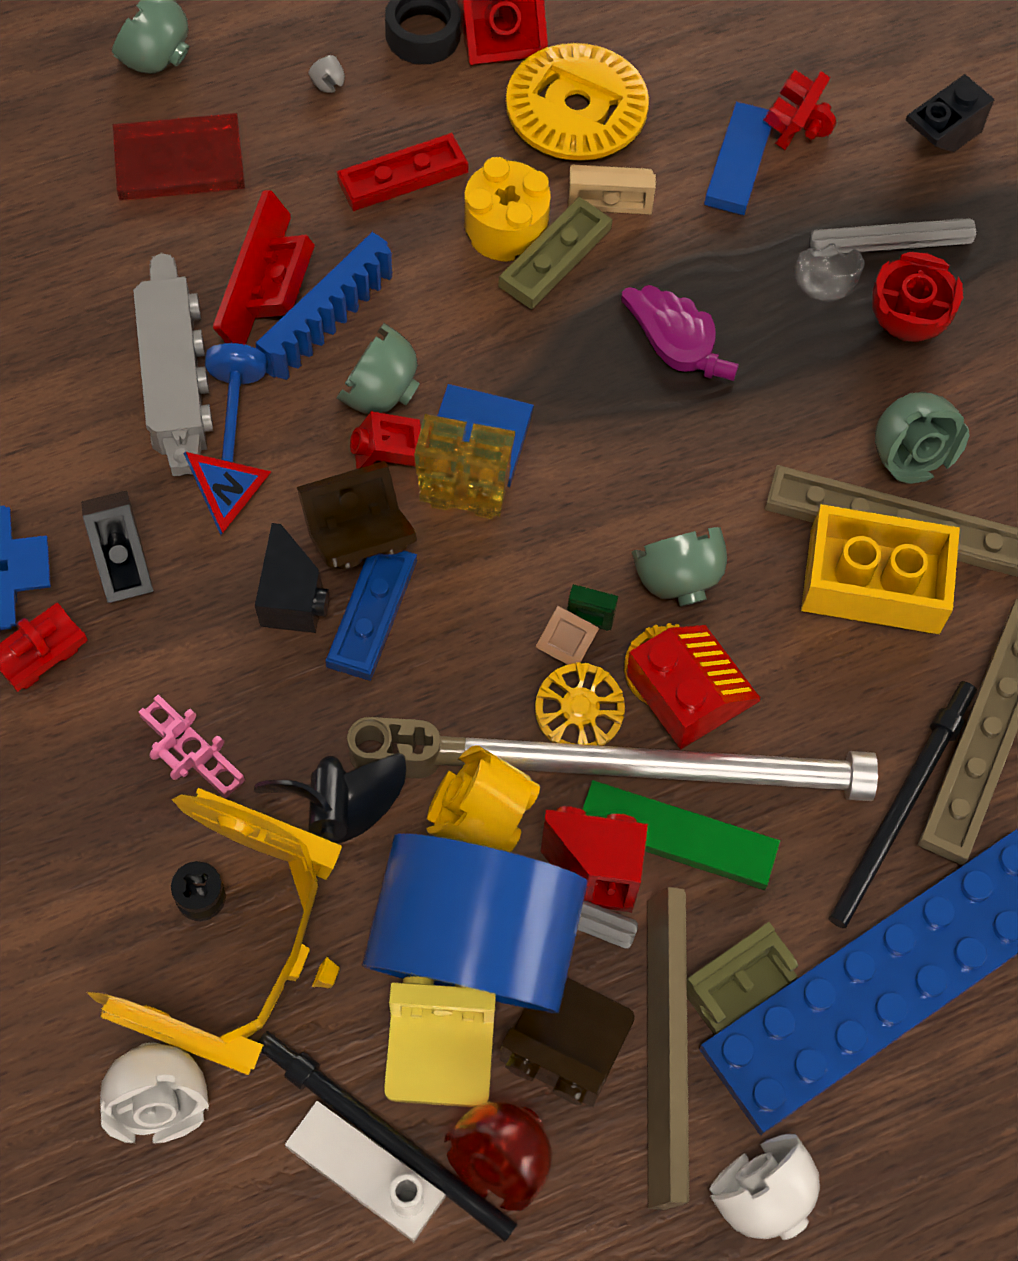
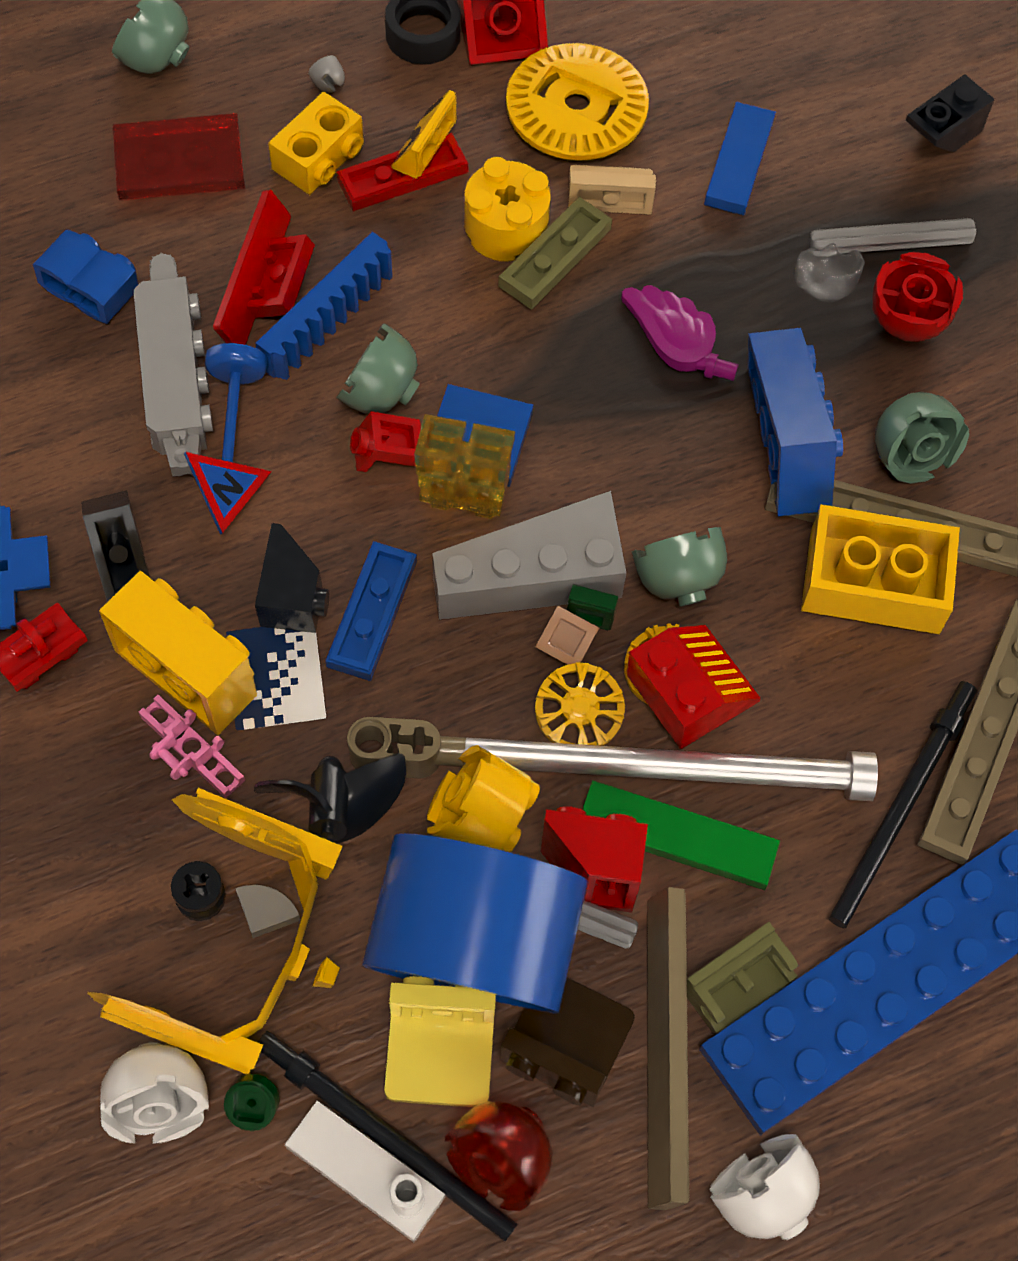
(86, 275): none -> blue brick
(180, 651): none -> yellow brick
(251, 1102): none -> dark green tile
(266, 909): none -> light grey tile
(284, 677): none -> sticker
(316, 143): none -> yellow brick
(355, 516): dark brown bracket -> none
(427, 137): none -> yellow slope
(532, 562): none -> light grey wedge
(794, 420): none -> blue wedge
(814, 118): red hips -> none

